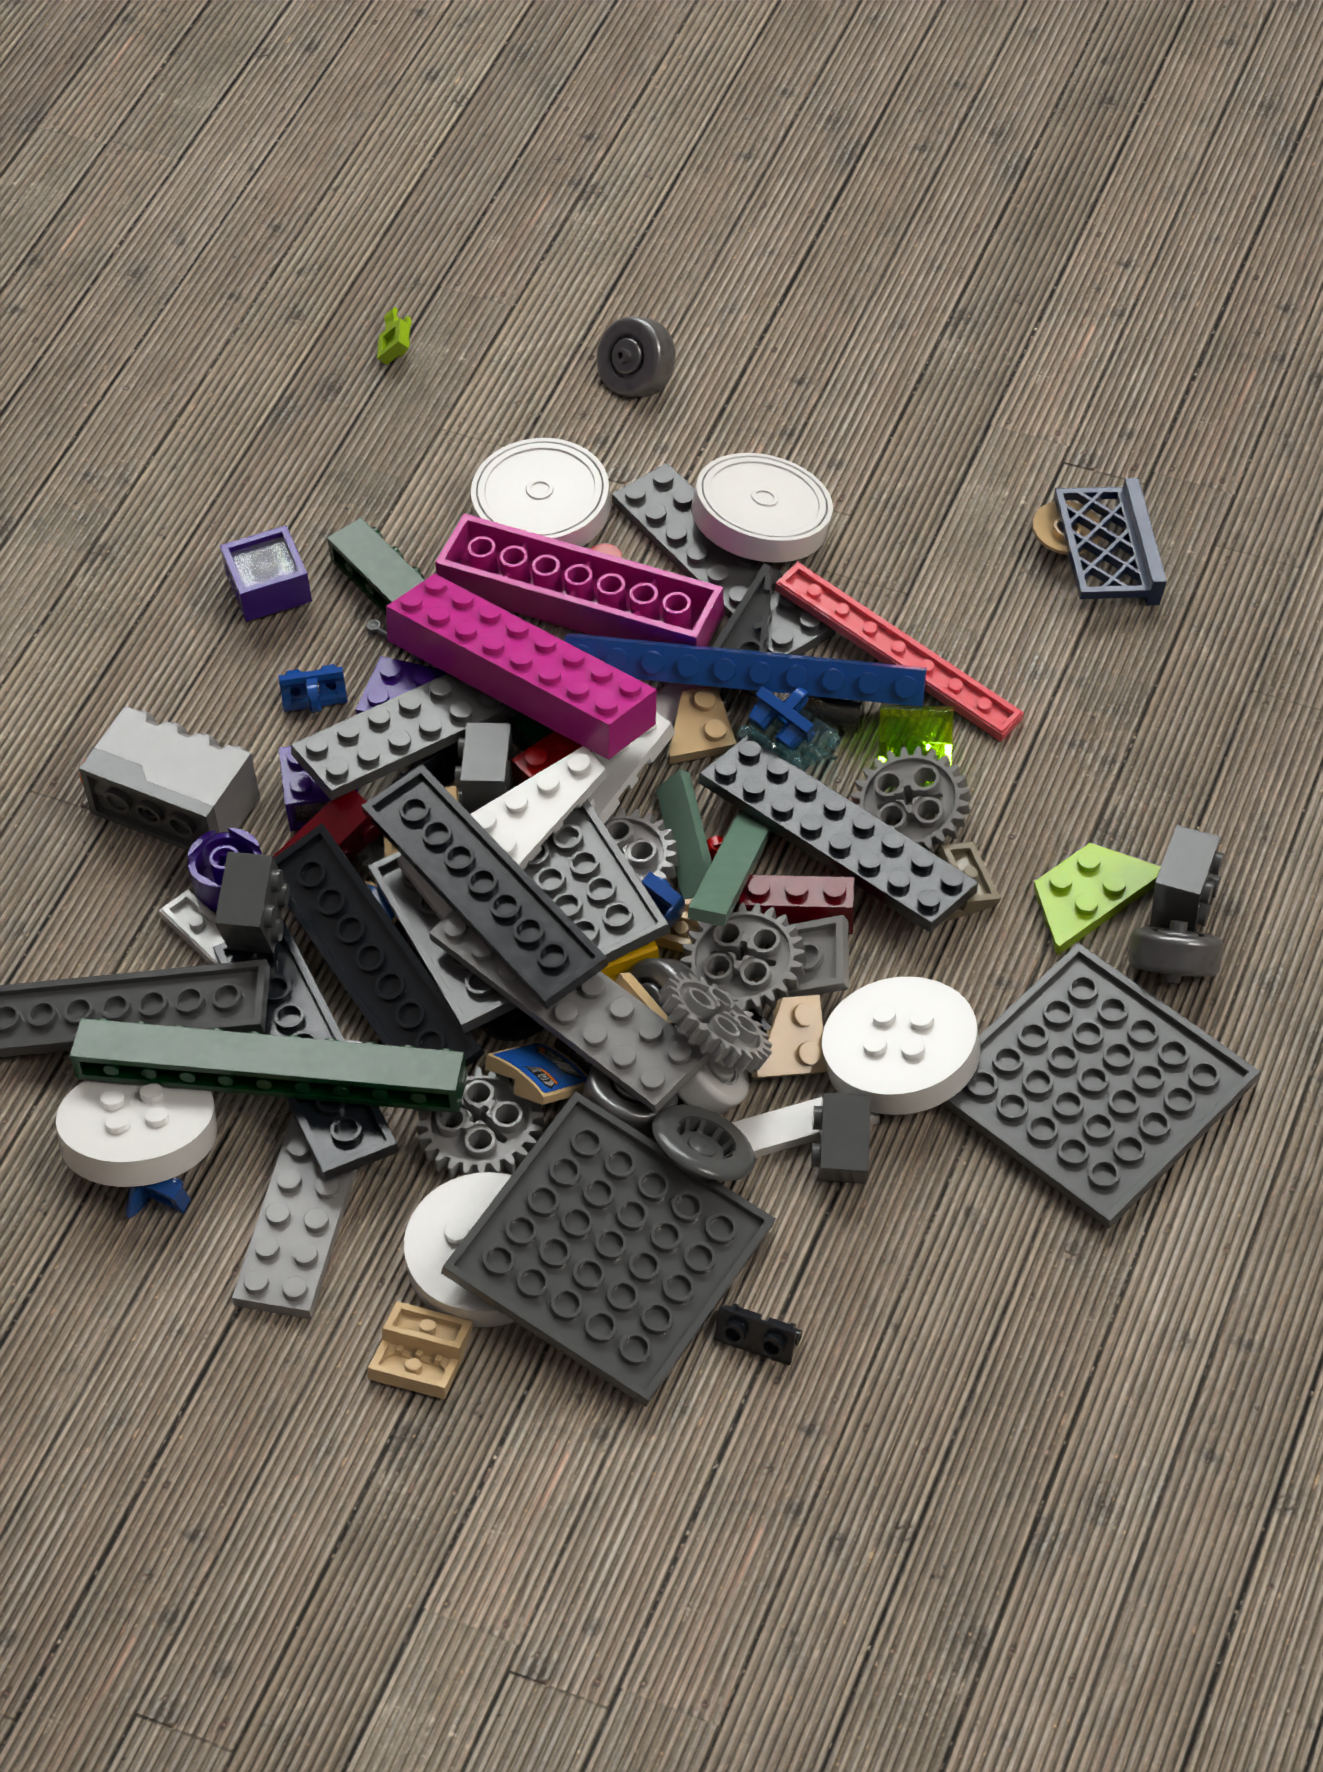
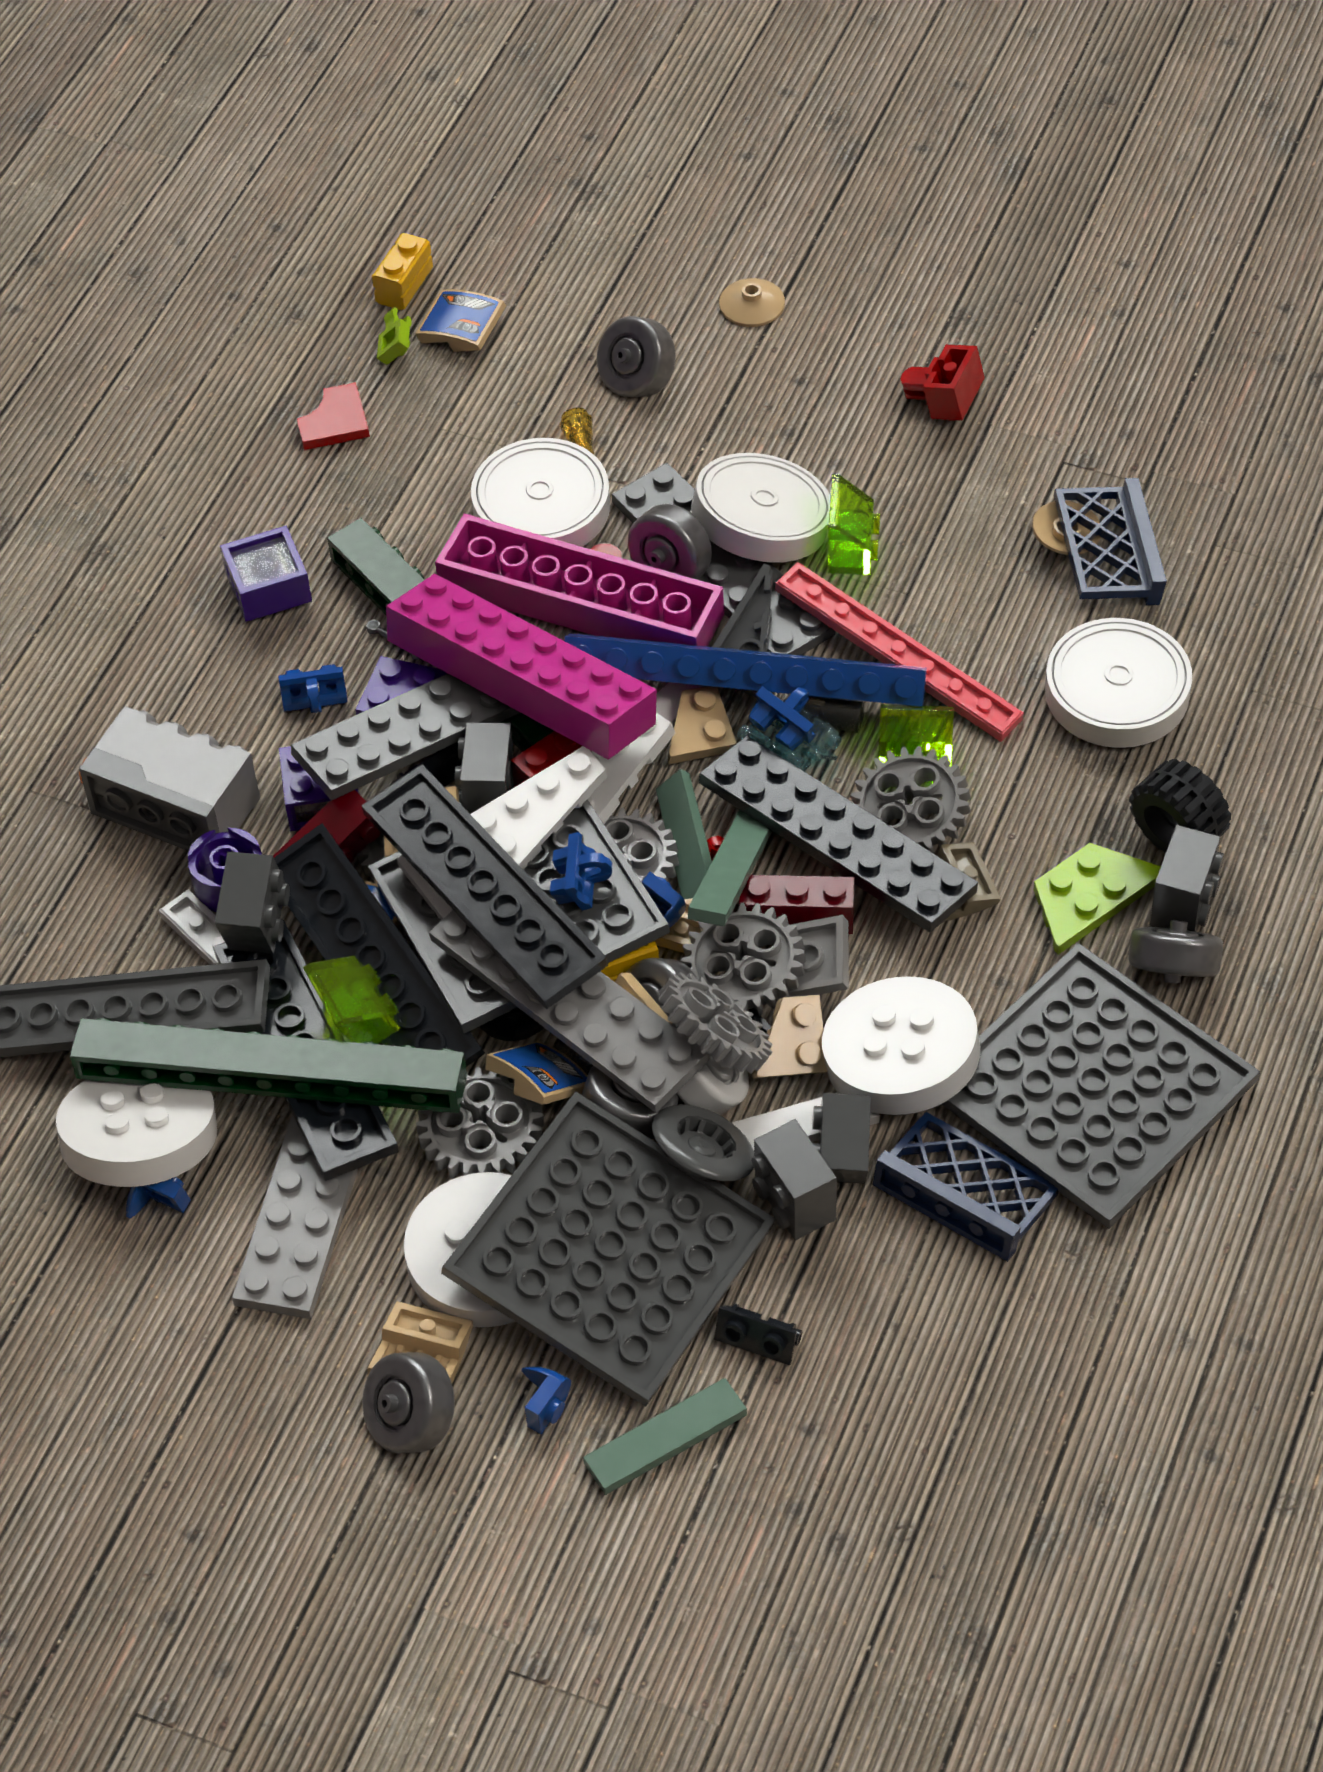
(336, 418): none -> tile
(353, 999): none -> clear neon green slope
(402, 271): none -> yellow brick
(408, 1402): none -> flat silver wheel
(461, 319): none -> slope
(549, 1399): none -> blue plate
(578, 427): none -> clear yellow cone
(579, 866): none -> blue hips
(665, 1436): none -> sand green tile
(670, 541): none -> flat silver wheel
(752, 302): none -> tan dish
(794, 1180): none -> dark grey brick
(851, 529): none -> clear neon green slope
(947, 383): none -> red brick
(949, 1202): none -> dark blue fence
(1118, 682): none -> white brick
(1181, 797): none -> black tyre

